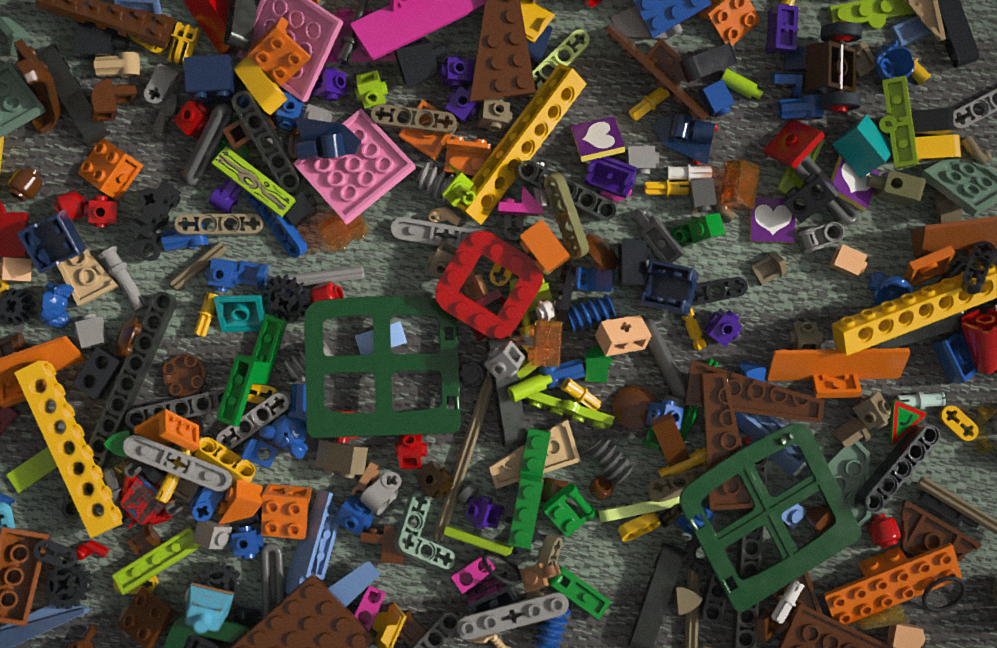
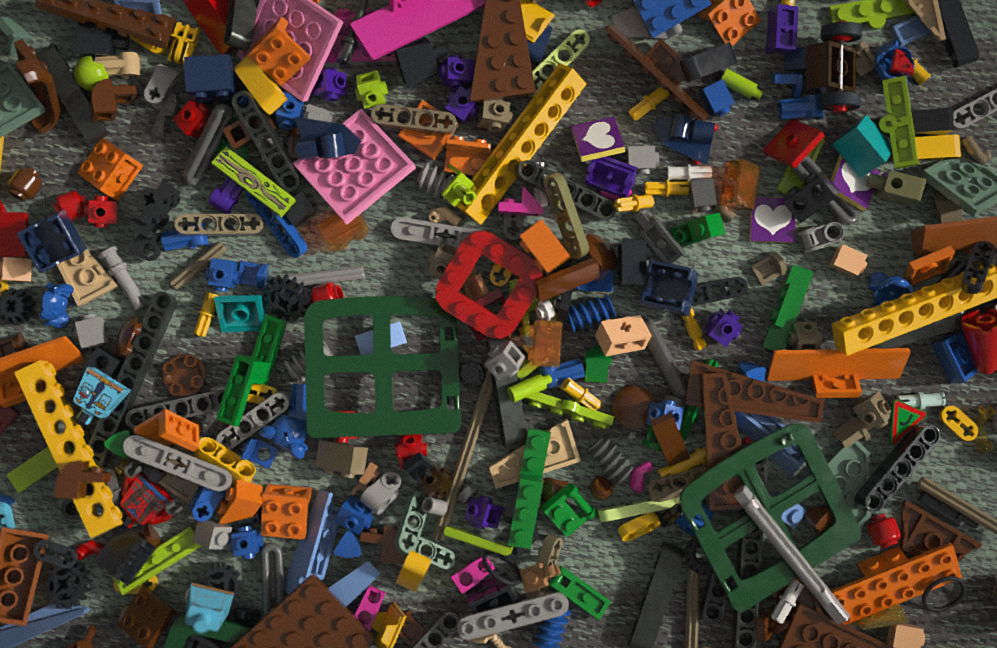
(73, 479): none -> reddish brown brick
(89, 73): none -> lime hair
(98, 395): none -> torso
(125, 554): none -> black hinge
(171, 480): yellow pin -> none
(348, 546): none -> blue tile
(413, 570): none -> yellow beam
(418, 466): none -> black tile
(434, 506): none -> light grey hinge
(567, 279): none -> reddish brown tile
(633, 203): none -> yellow axle
(637, 476): none -> dark pink arm
(685, 599): dark tan tile -> none
(788, 308): none -> green bracket
(791, 555): none -> light grey piece
(901, 64): none -> red tile

